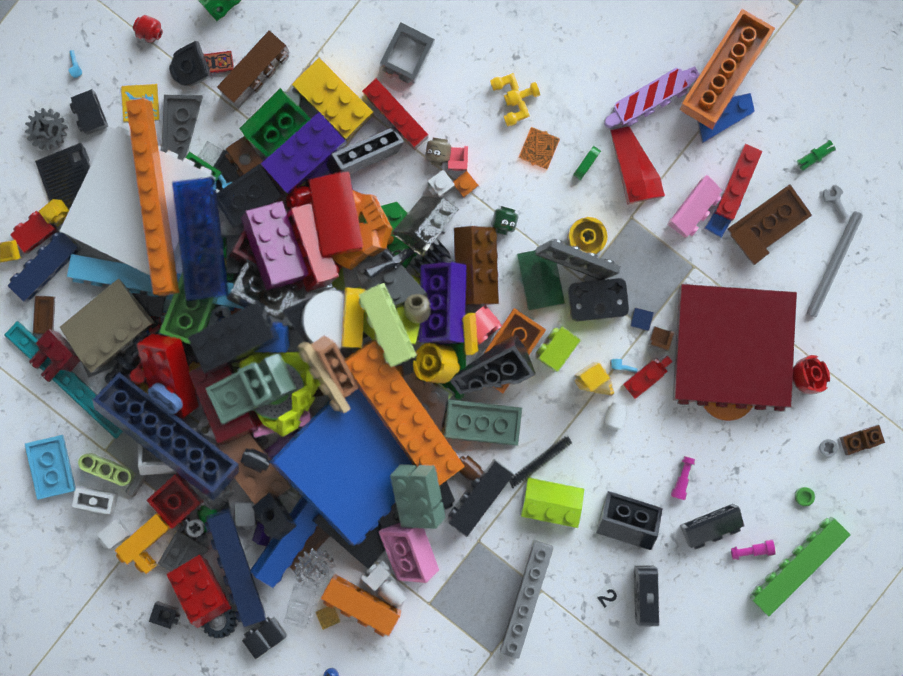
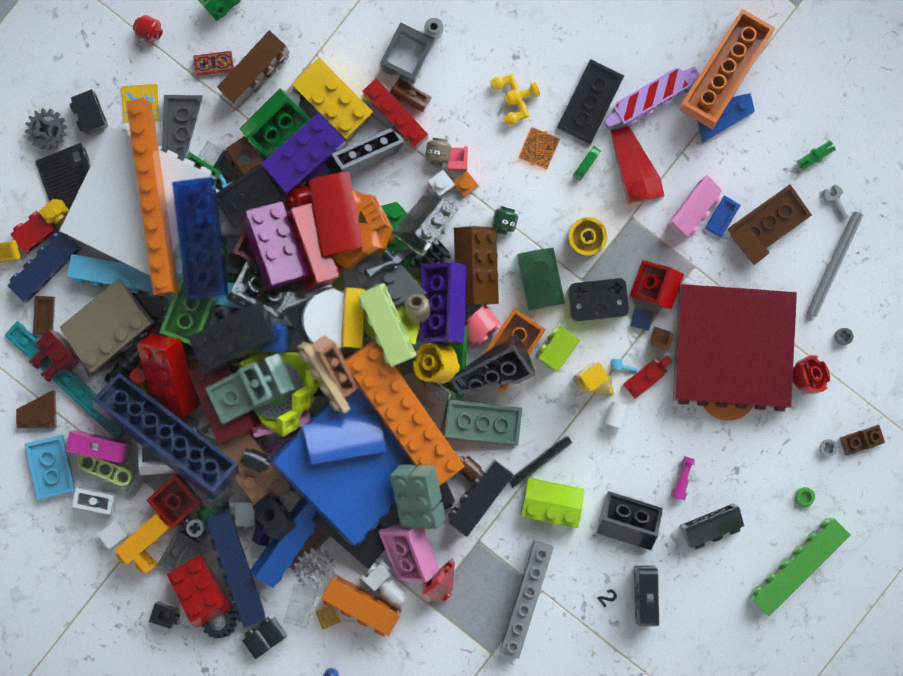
(38, 413): none -> reddish brown wing
(75, 71): medium azure hand -> none
(98, 446): none -> dark pink axle
(165, 399): medium blue beam -> none
(189, 65): black tile -> none
(343, 438): none -> slope
(410, 95): none -> reddish brown plate
(436, 34): none -> light grey brick
(441, 584): none -> wedge
(470, 333): yellow tile -> none
(575, 259): dark grey piece -> none
(590, 101): none -> black tile
(657, 284): none -> red slope
(738, 182): red plate -> none
(756, 550): dark pink piece -> none
(846, 331): none -> dark grey bush

